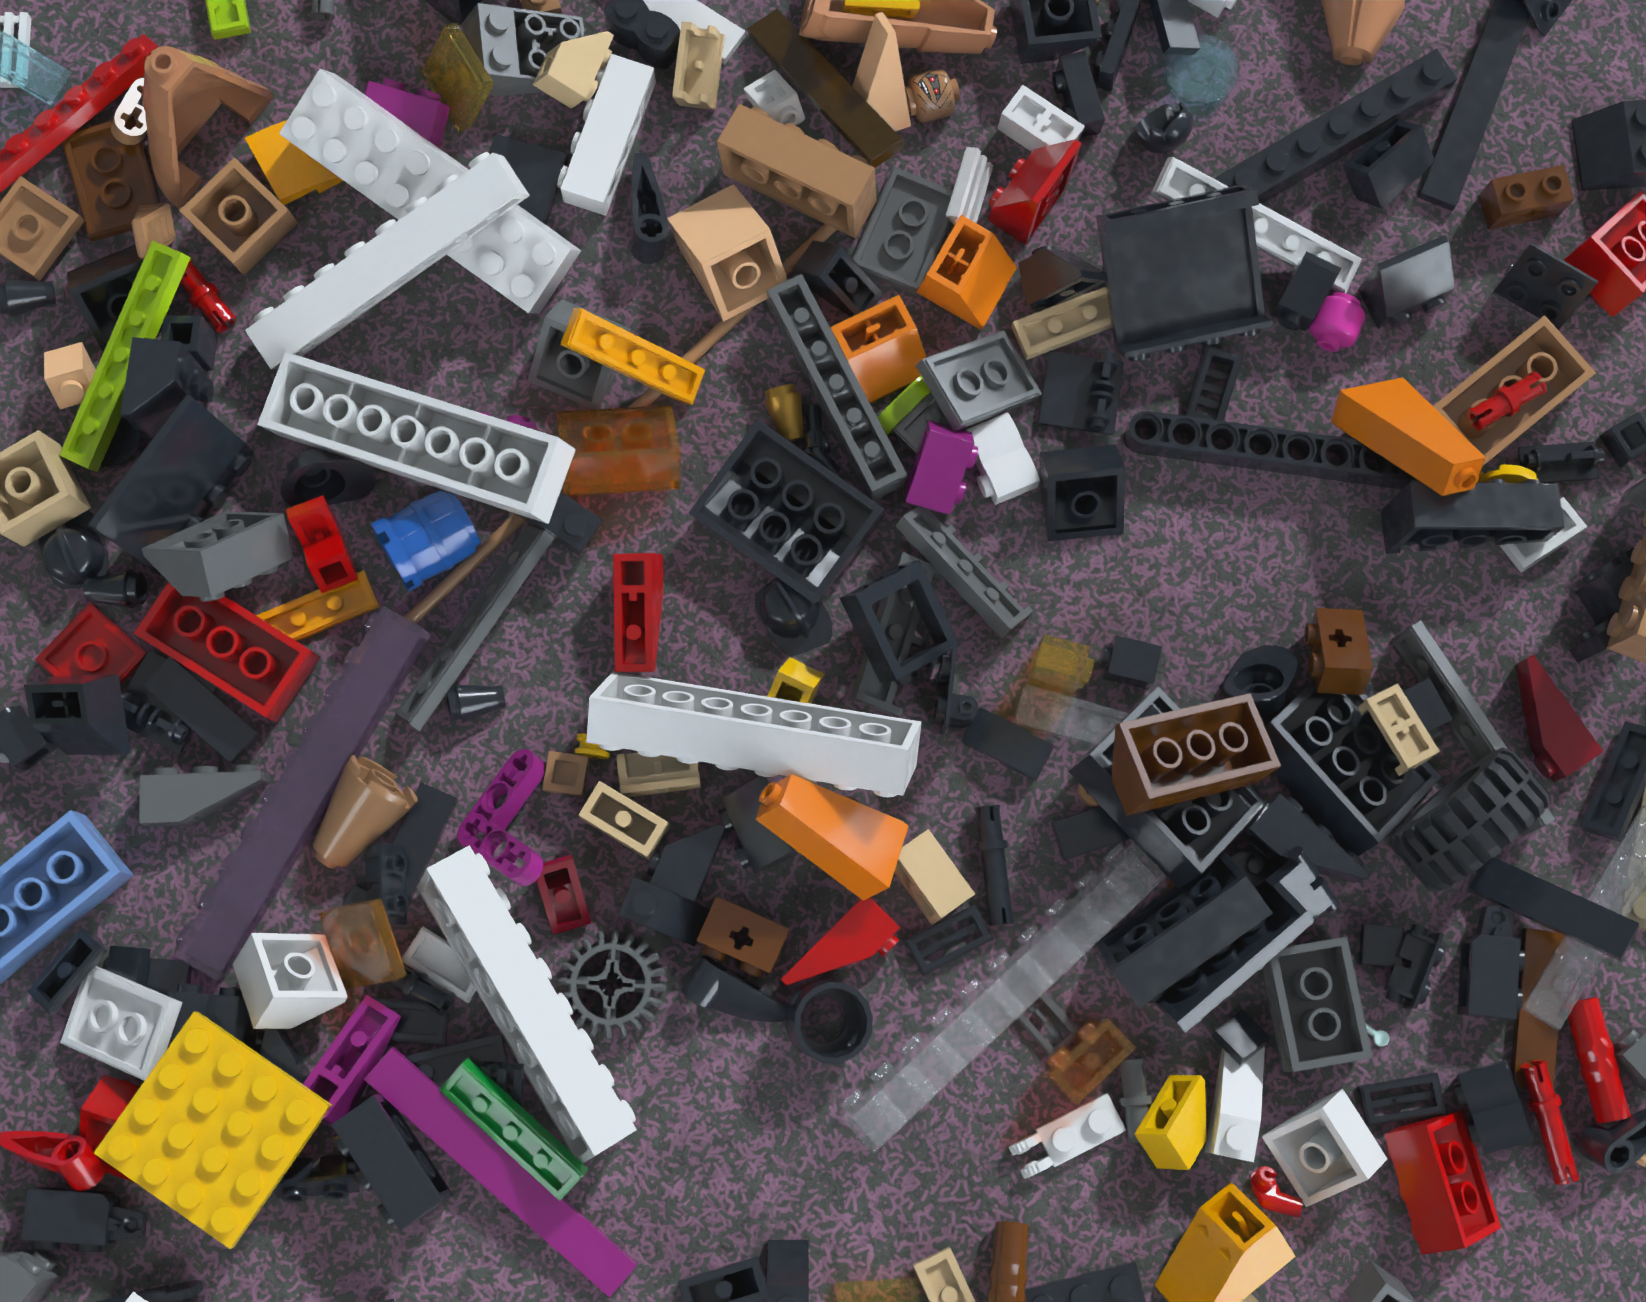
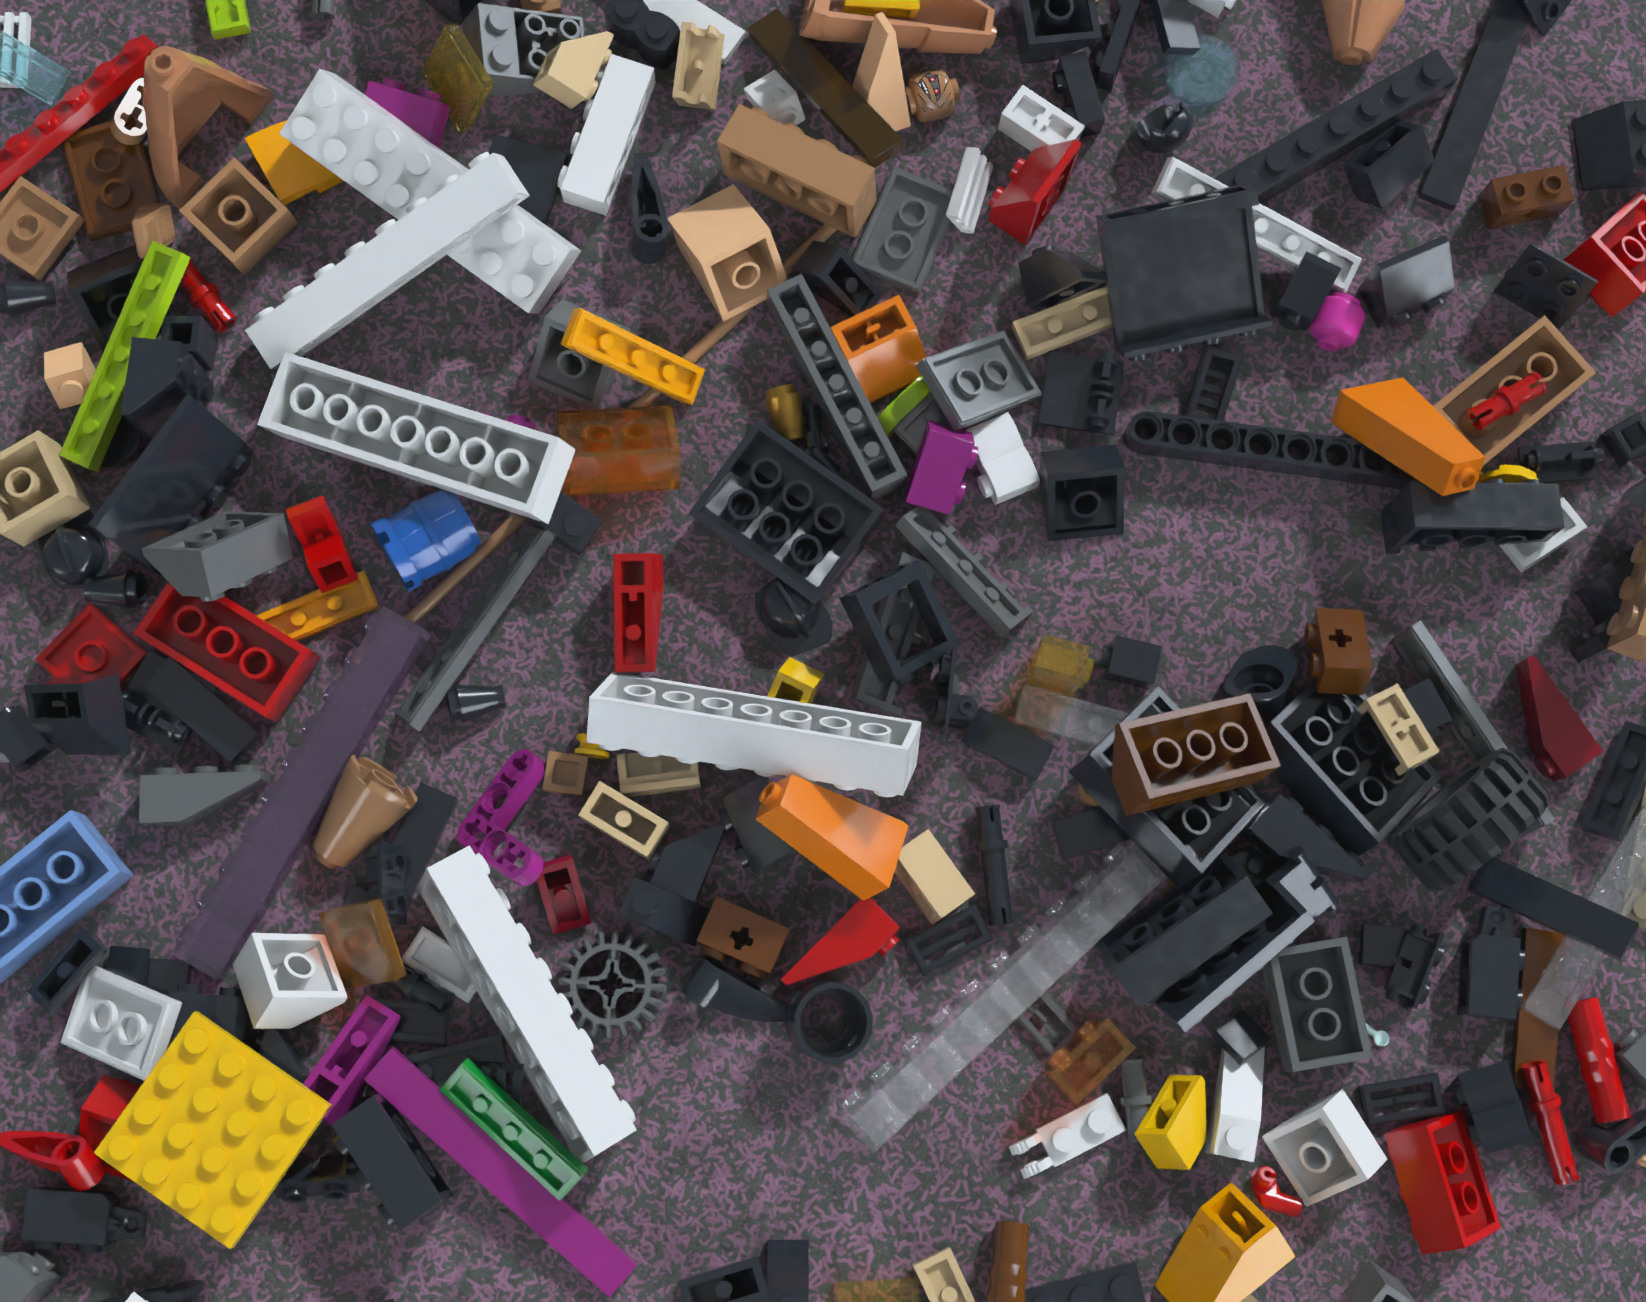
(321, 473): black piece -> none
(969, 273): orange slope -> none

